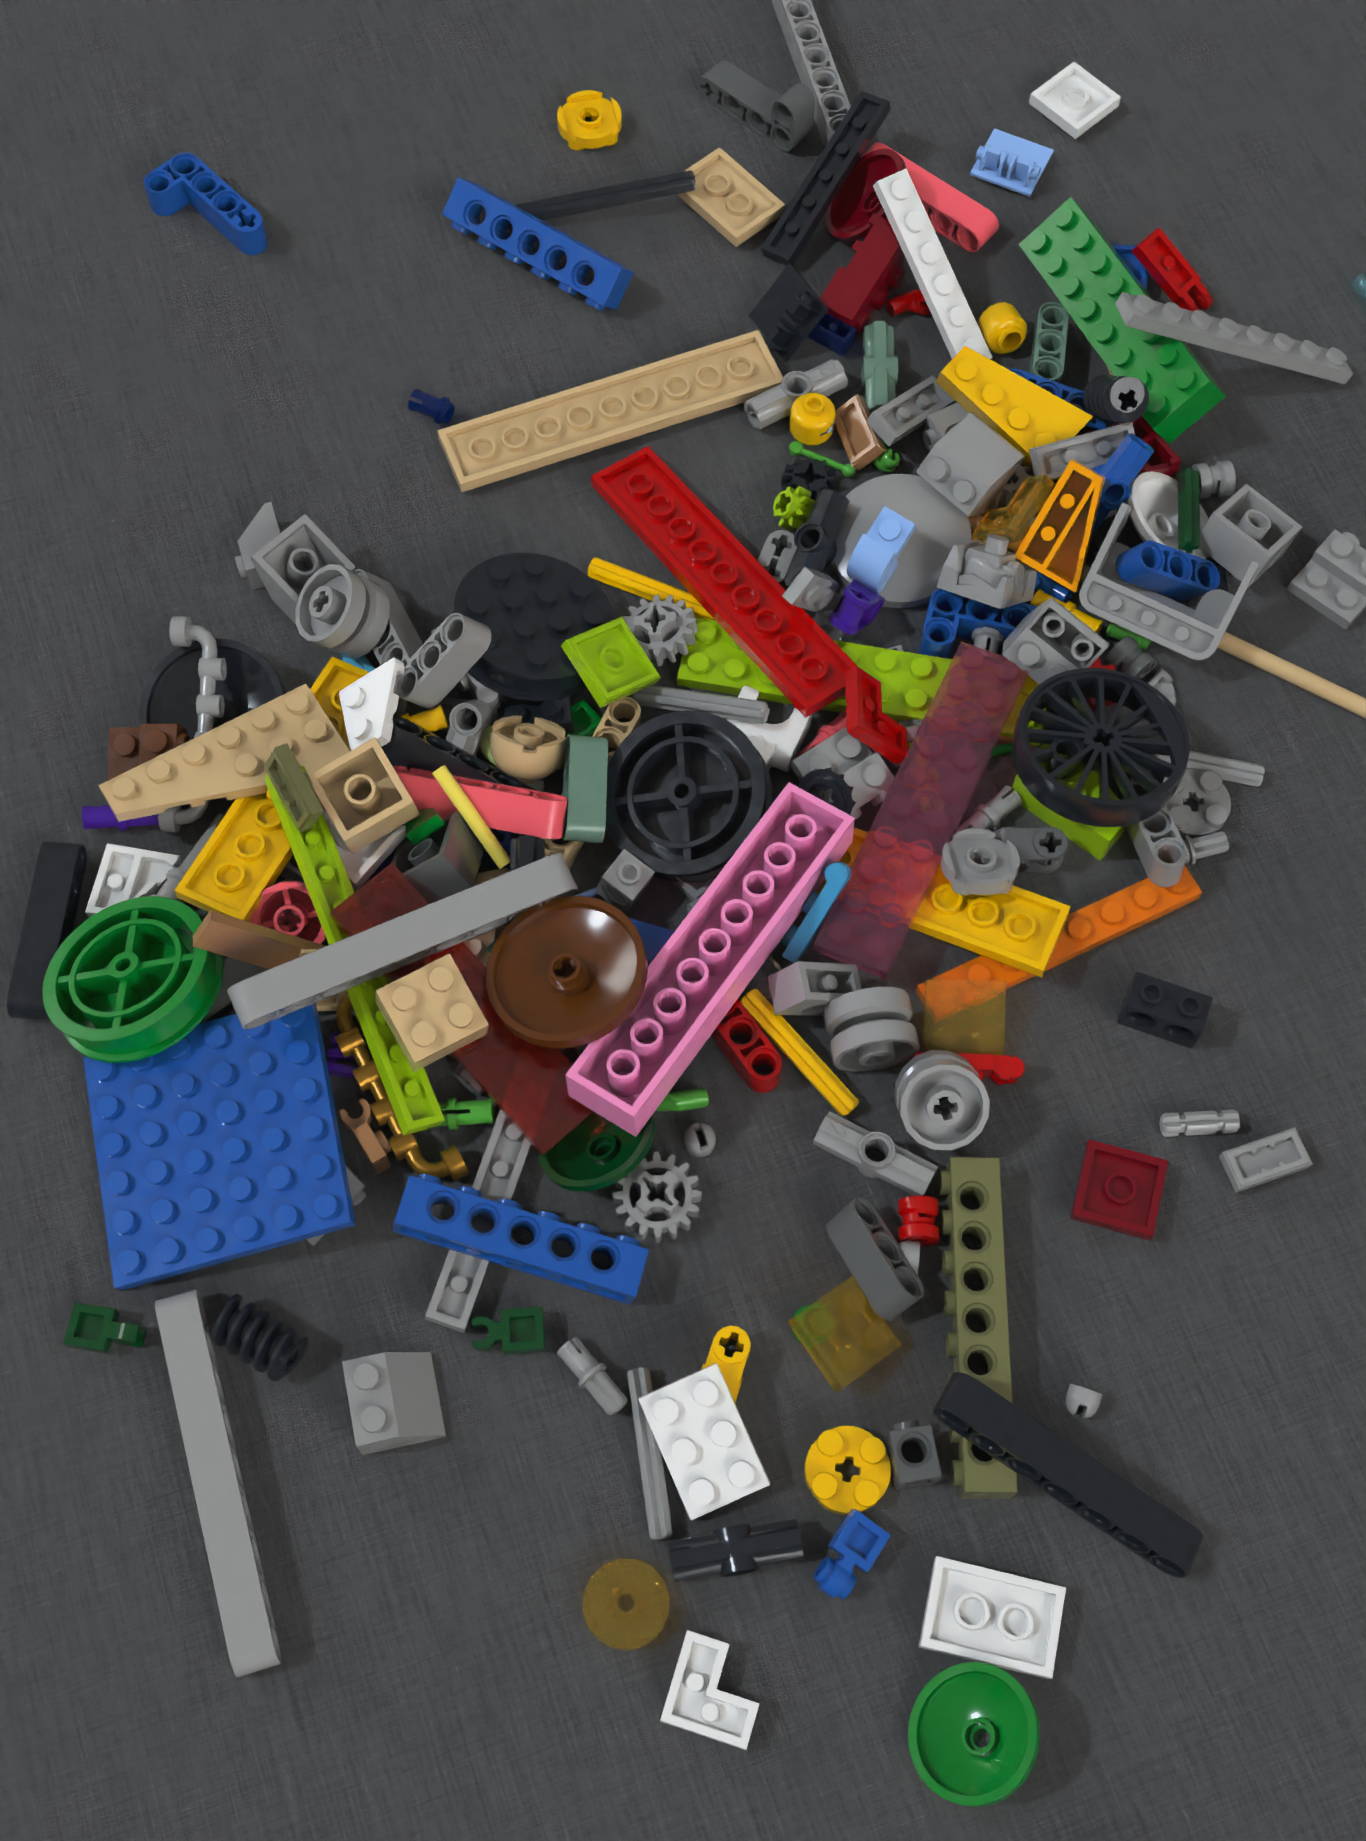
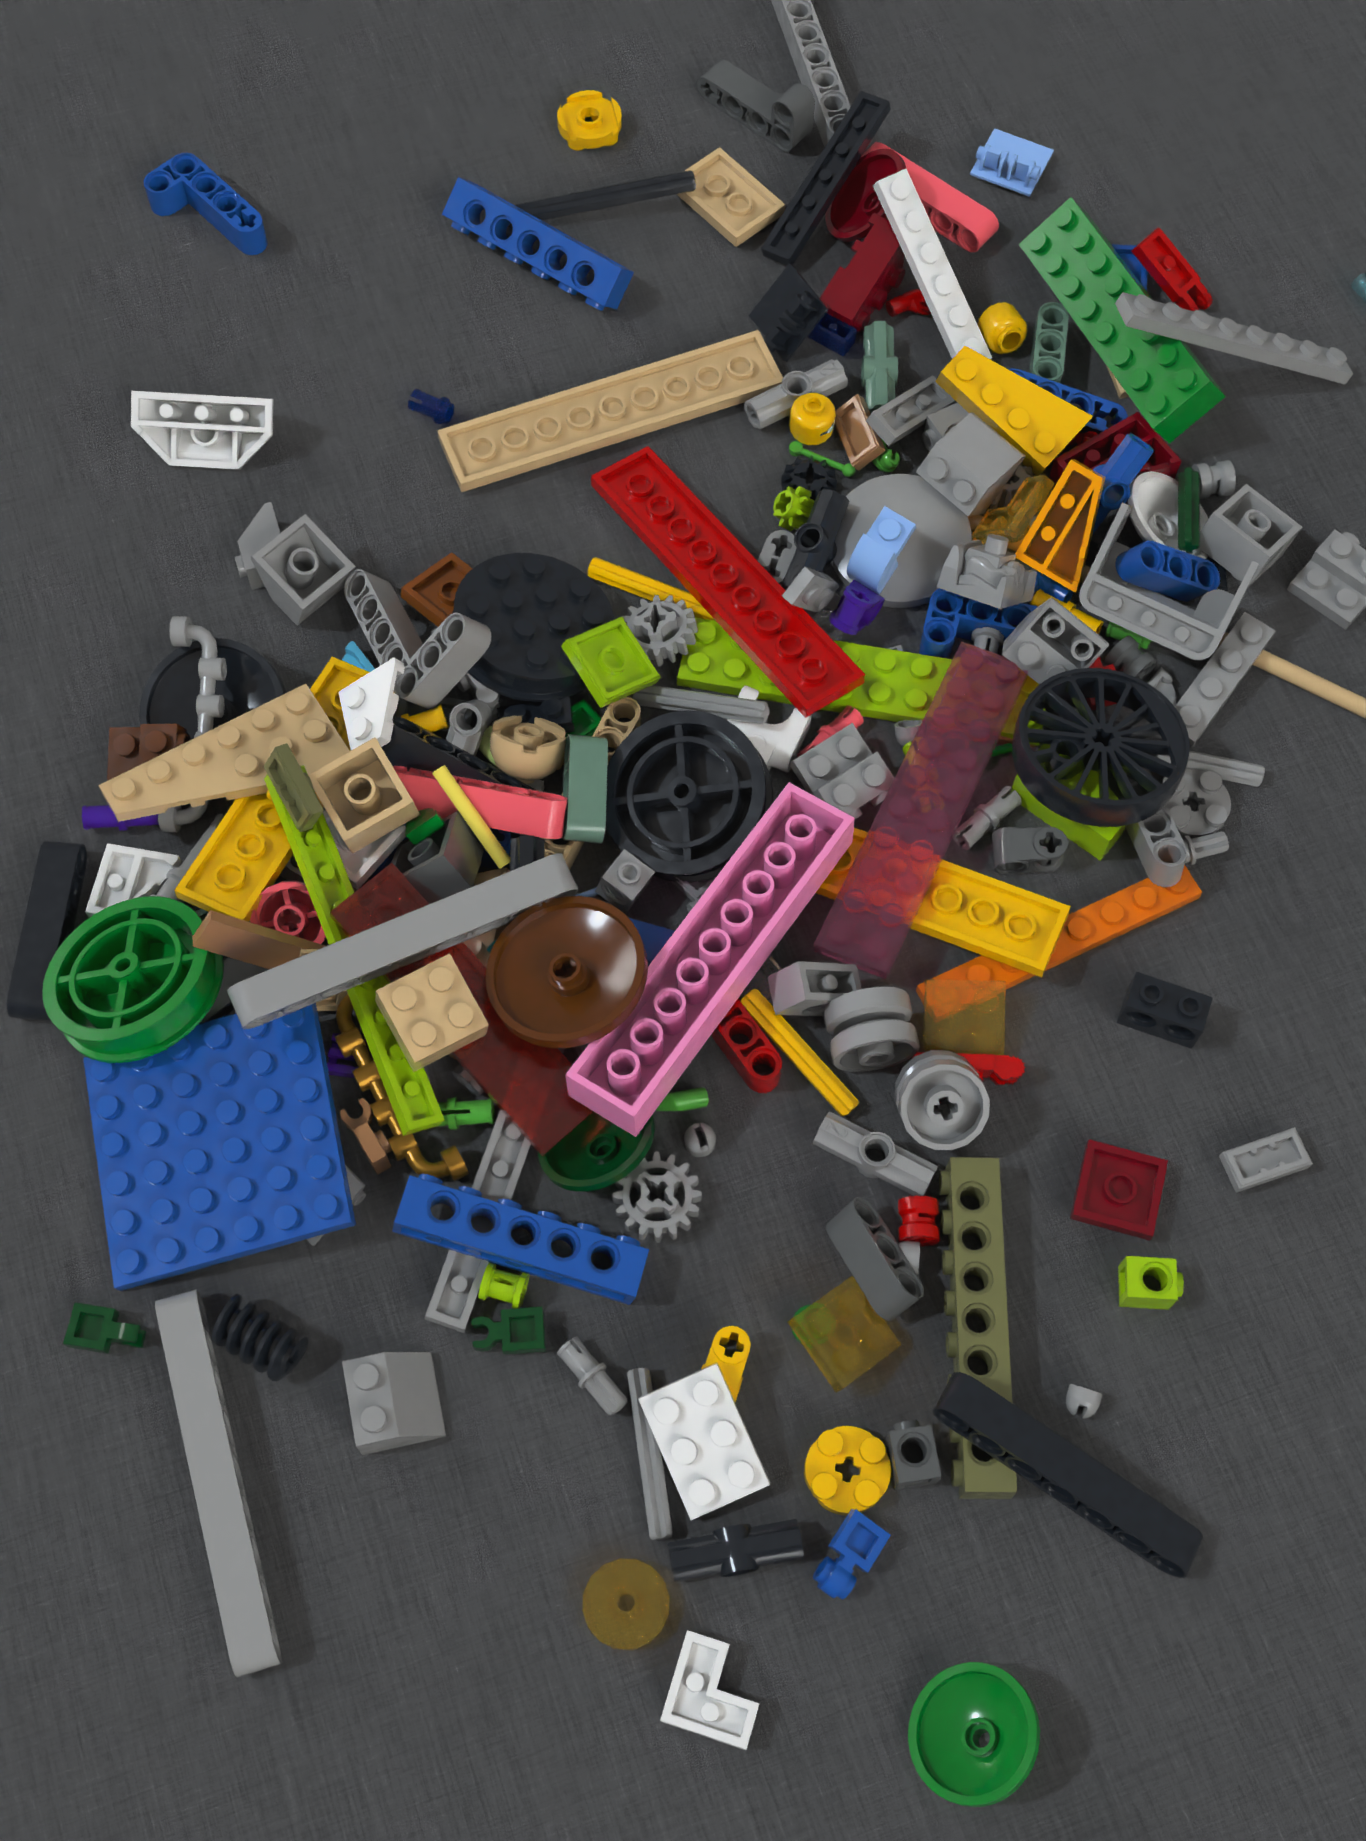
(202, 428): none -> white wedge
(342, 611): light grey wheel -> none
(435, 589): none -> dark orange plate
(503, 1286): none -> lime bush
(817, 908): dark azure plate -> none
(825, 779): black gear -> none
(866, 719): red plate -> none
(966, 876): light grey plate -> none
(992, 1617): white plate -> none
(1074, 100): white plate -> none
(1089, 449): light grey tile -> none
(1115, 398): black piece -> none
(1133, 1290): none -> lime brick
(1199, 1123): light grey axle -> none
(1222, 674): none -> light grey plate

